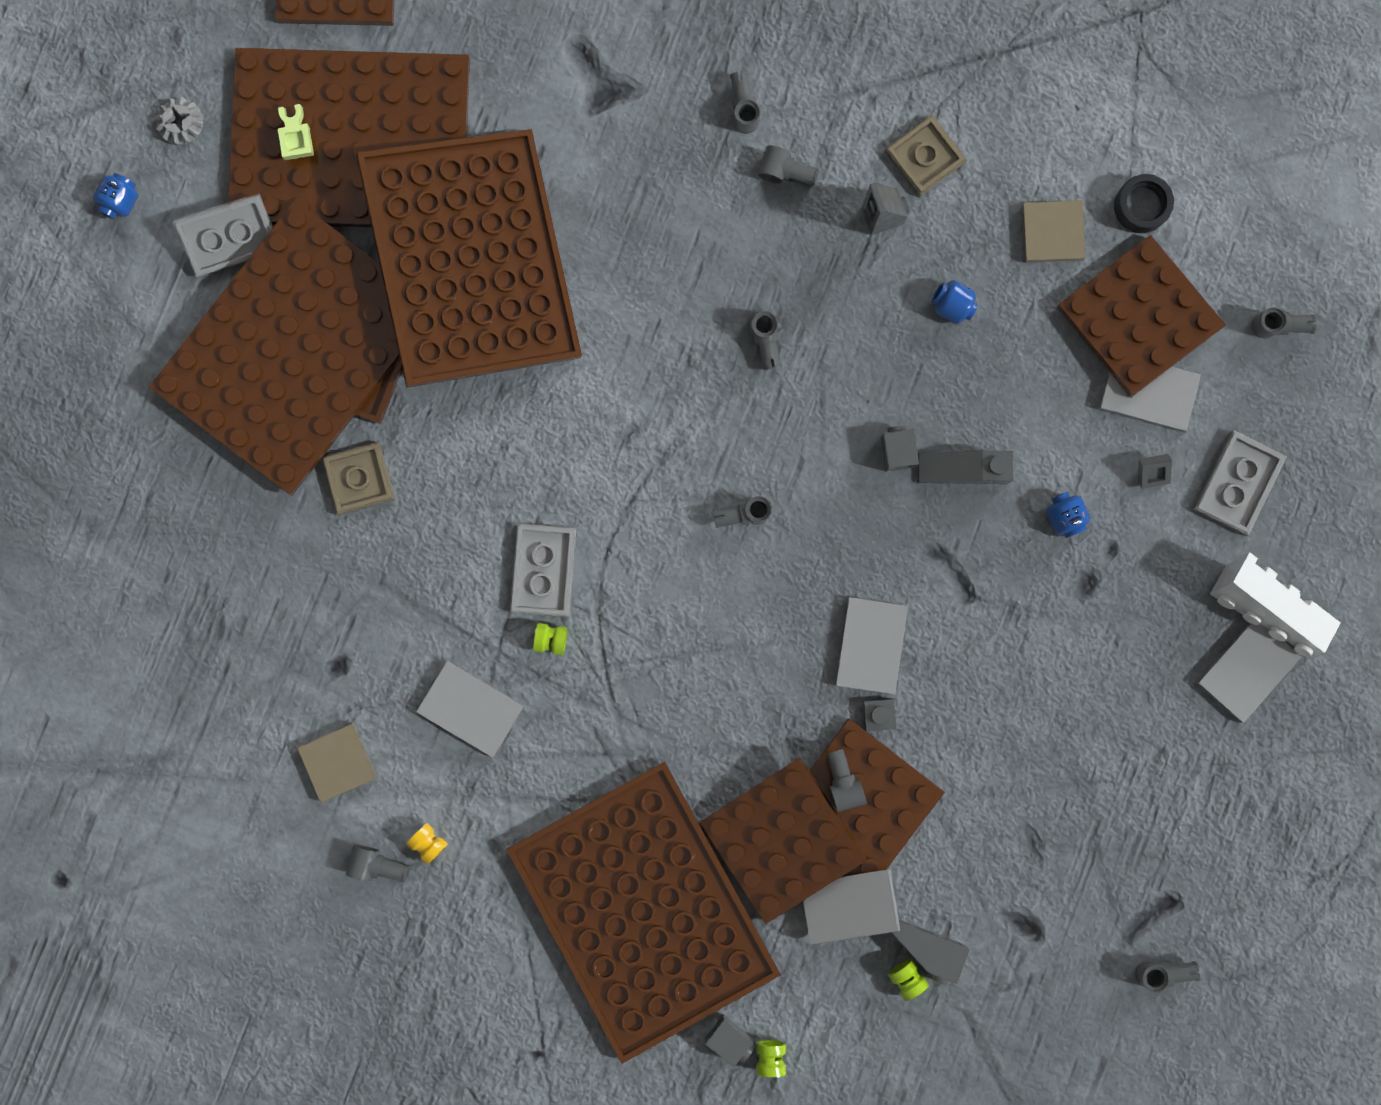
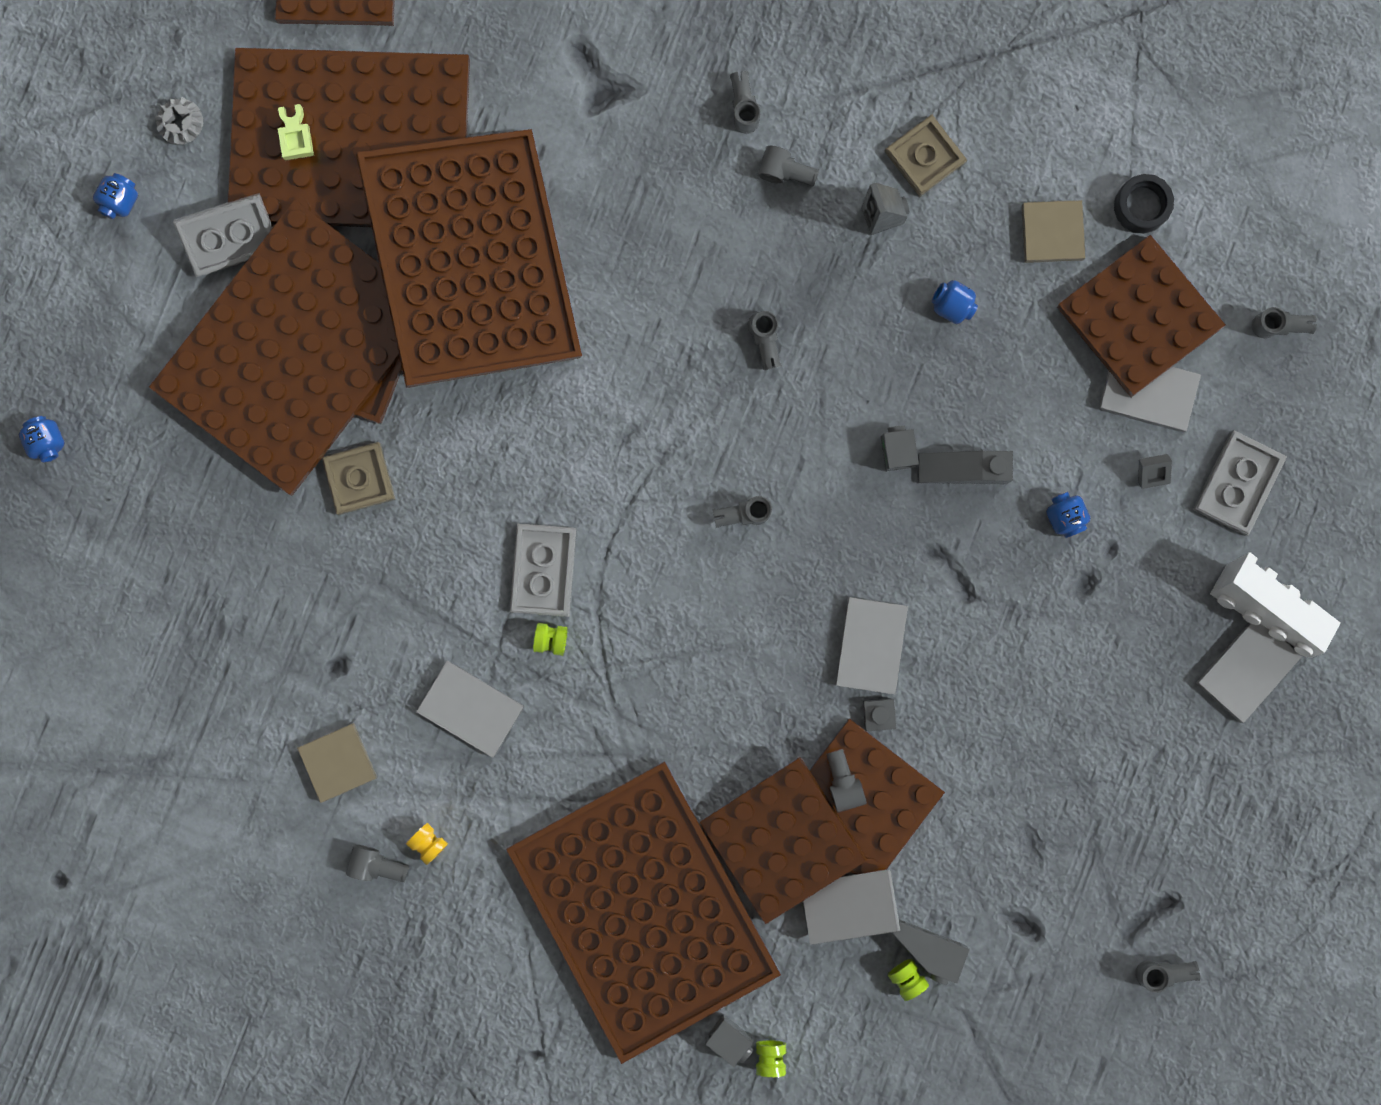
(41, 439): none -> blue head

